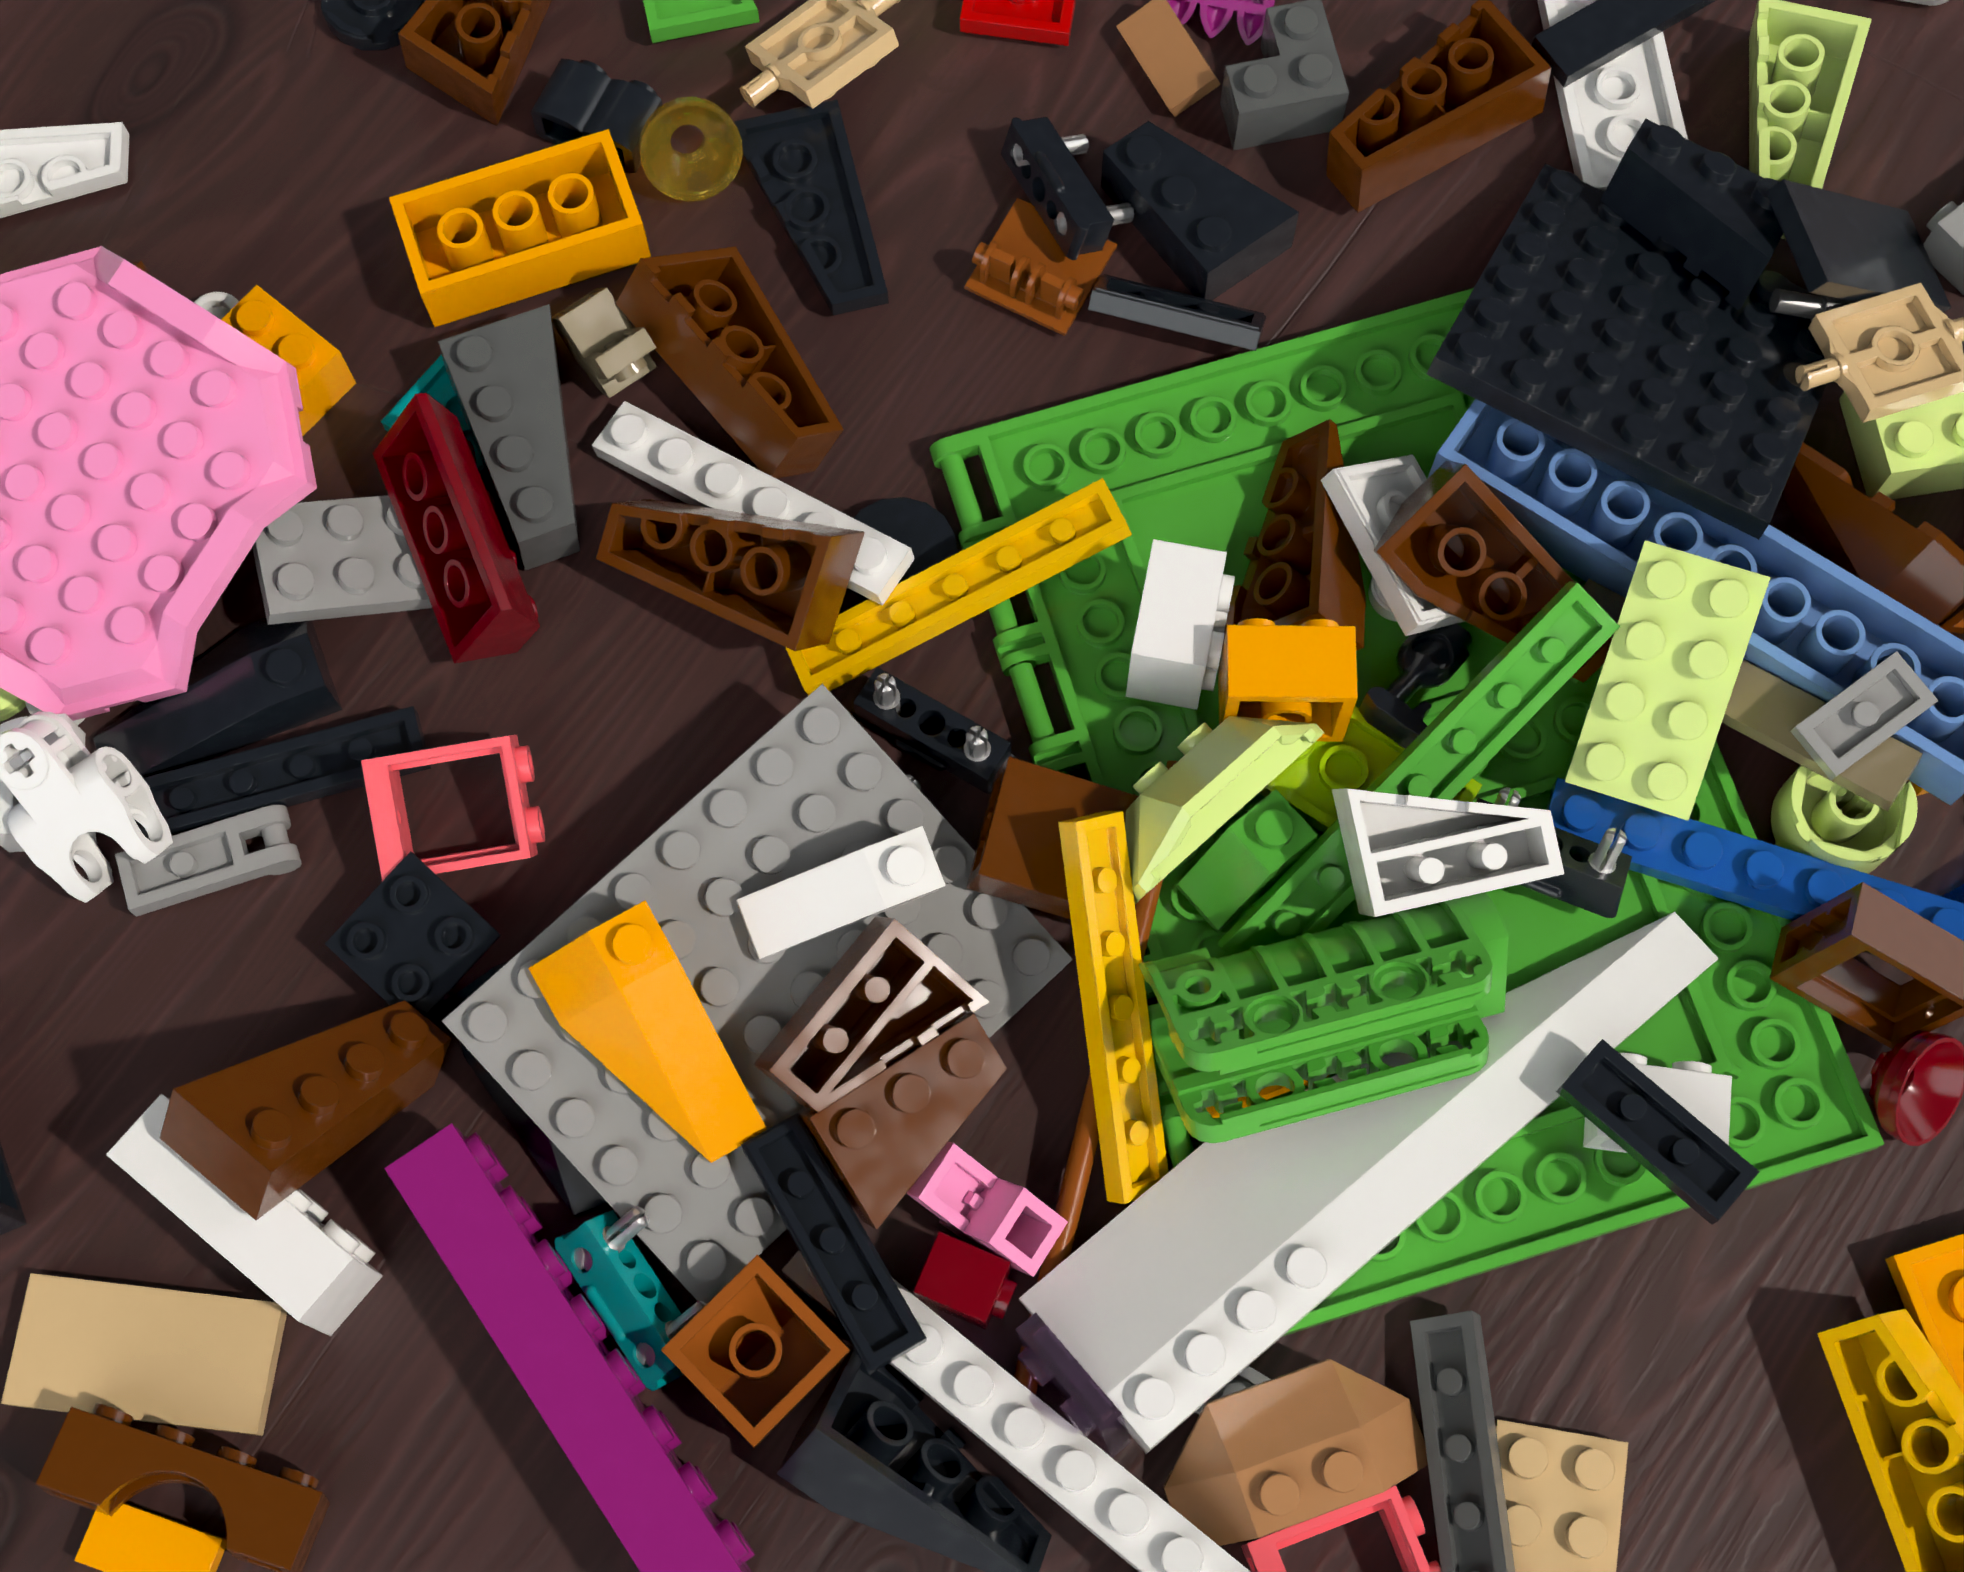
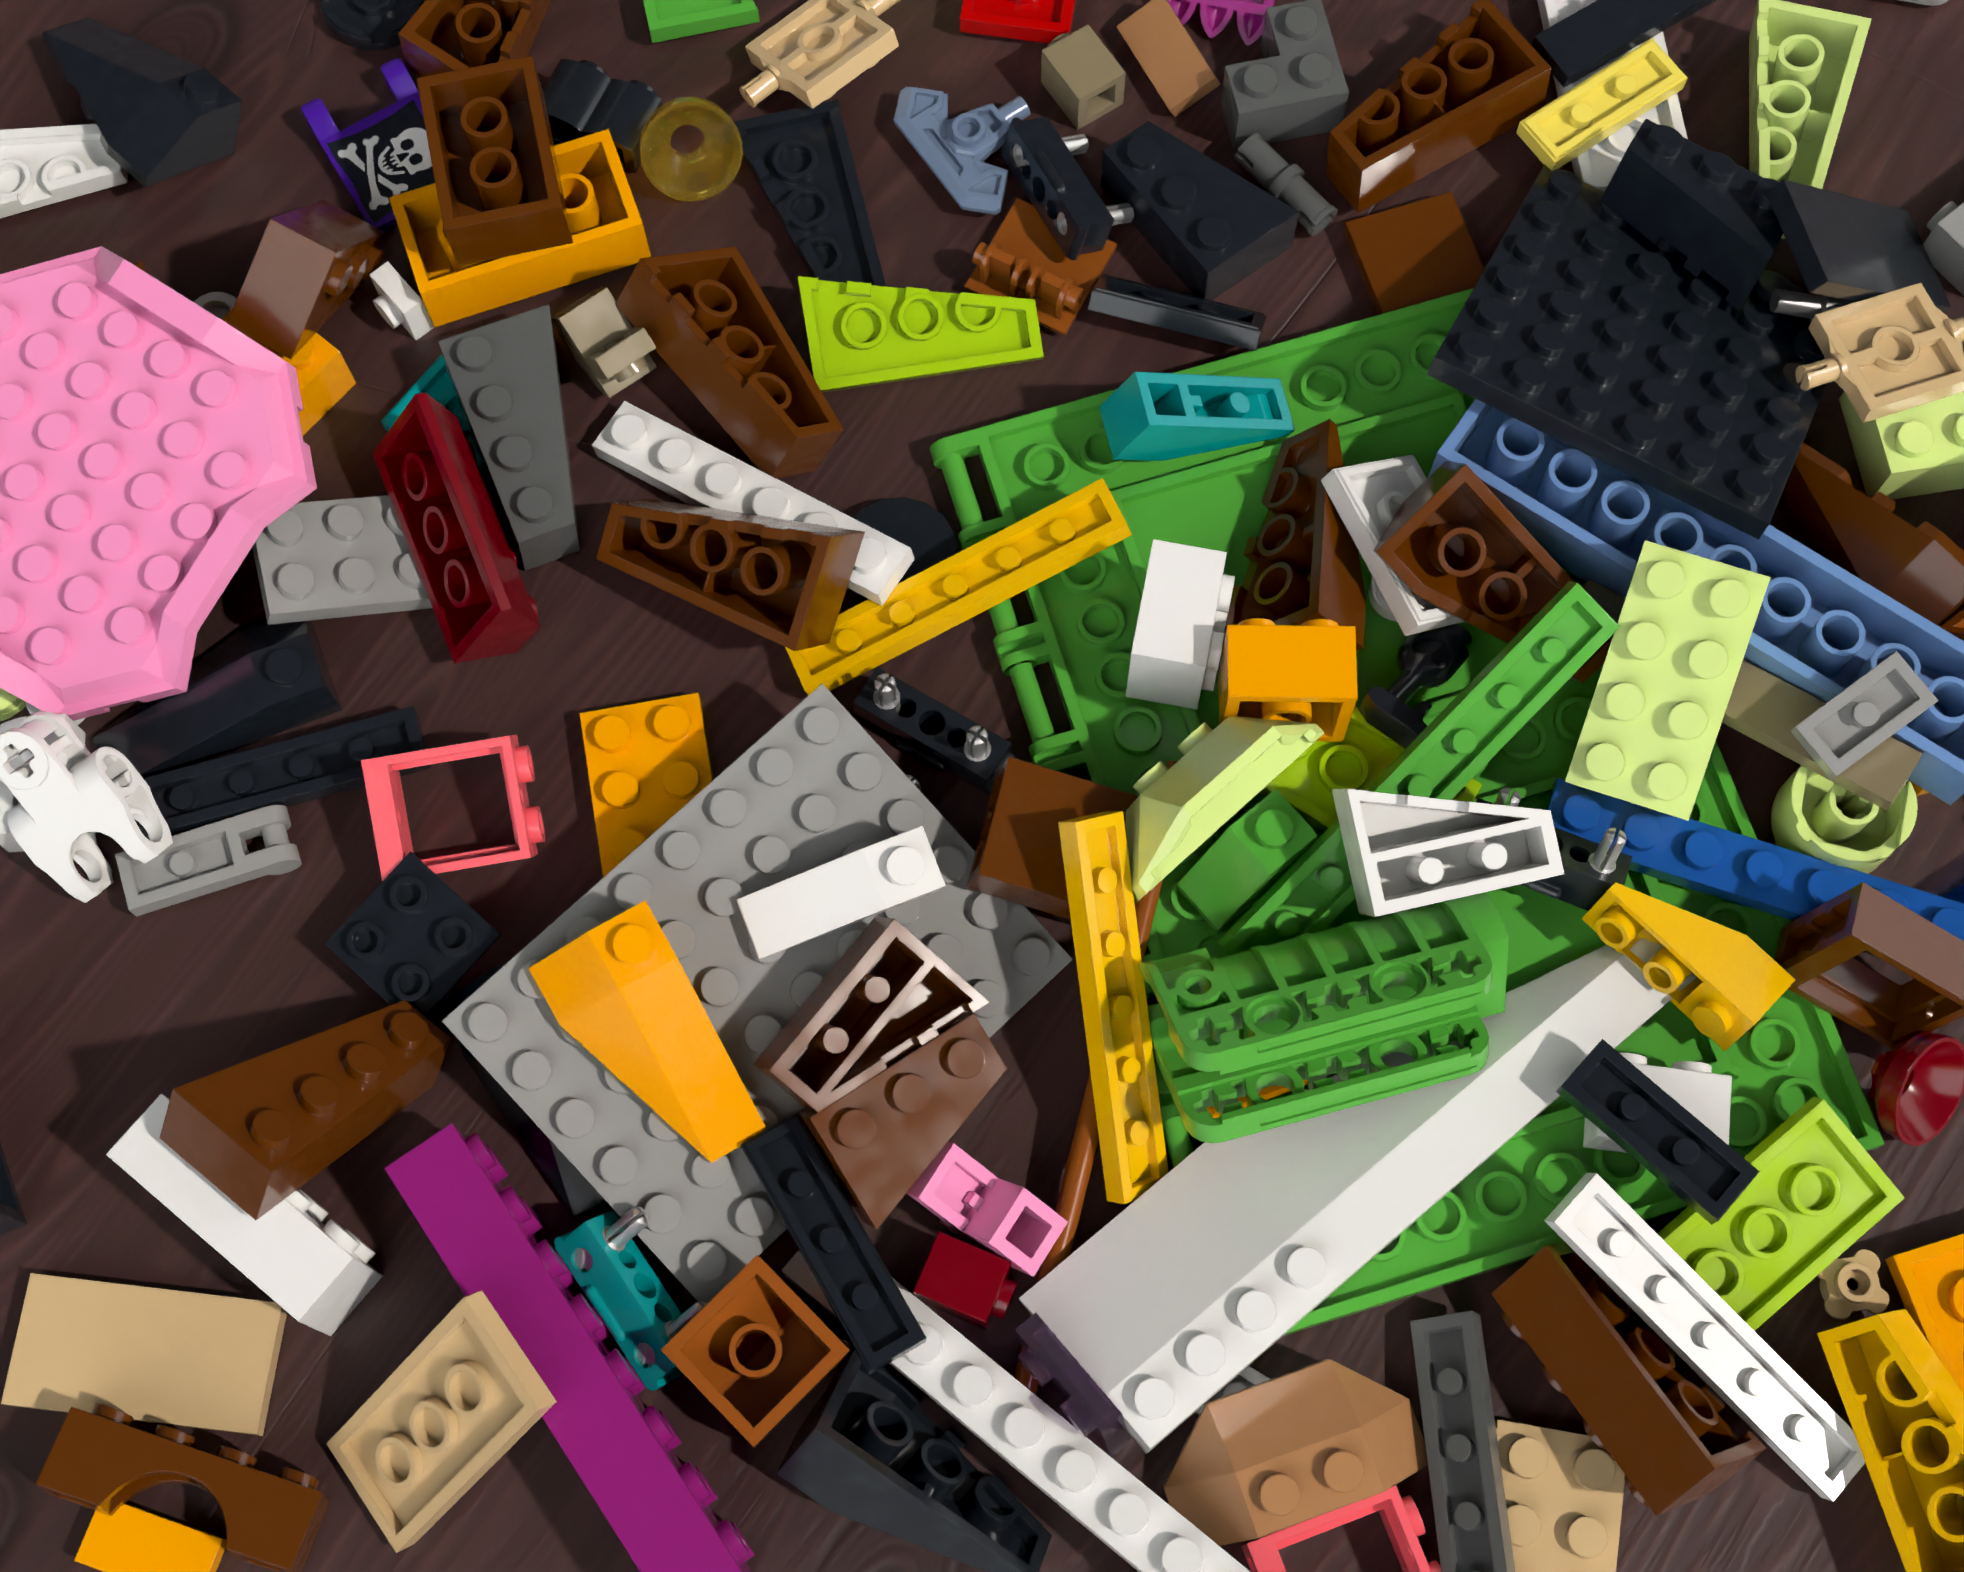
(150, 105): none -> black wedge
(304, 274): none -> reddish brown wedge
(381, 152): none -> flag
(399, 302): none -> white plate
(440, 1421): none -> tan plate
(494, 161): none -> reddish brown brick
(643, 769): none -> light orange plate
(895, 334): none -> lime wing
(959, 145): none -> sand blue piece
(1082, 76): none -> dark tan brick
(1192, 414): none -> teal slope
(1285, 183): none -> dark grey pin
(1414, 253): none -> reddish brown tile
(1601, 105): none -> light yellow tile
(1622, 1381): none -> reddish brown wedge
(1708, 1335): none -> white plate
(1733, 974): none -> yellow slope
(1794, 1217): none -> lime plate
(1868, 1296): none -> tan plate

